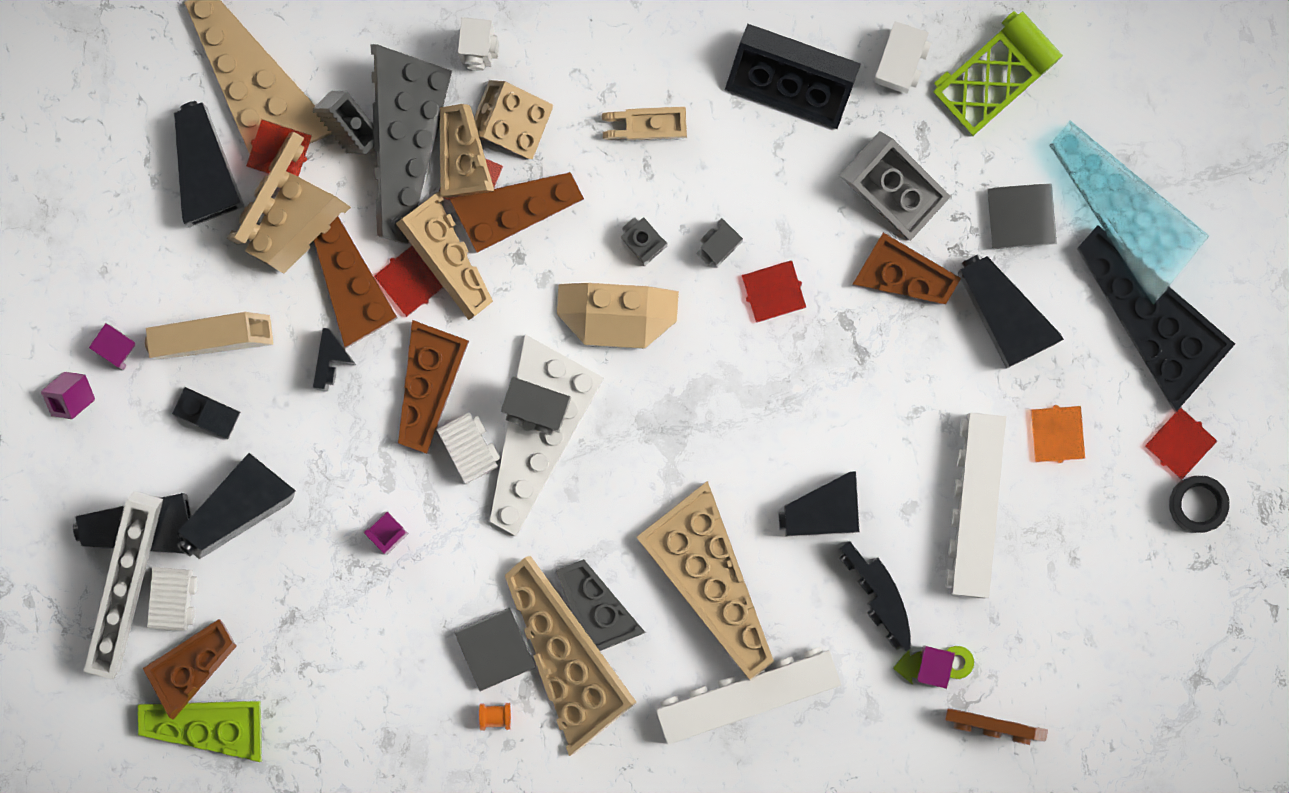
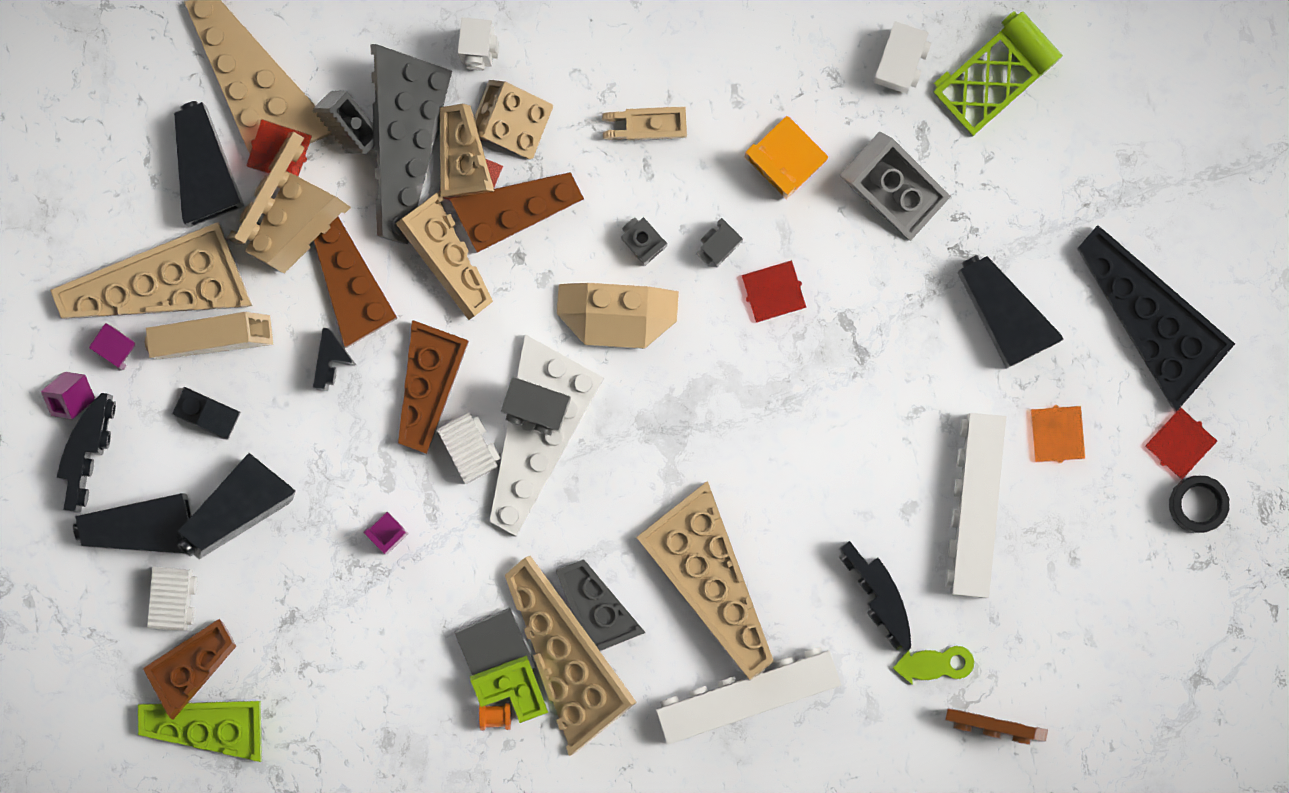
(87, 437): none -> black slope
(123, 585): white brick -> none
(172, 277): none -> tan wing
(409, 281): clear red piece -> none
(511, 680): none -> lime plate
(786, 157): none -> light orange bracket
(792, 76): black slope -> none
(824, 510): black slope -> none
(906, 272): dark orange wing -> none
(935, 666): magenta panel -> none
(1022, 216): dark grey slope -> none
(1140, 222): clear light blue wing -> none

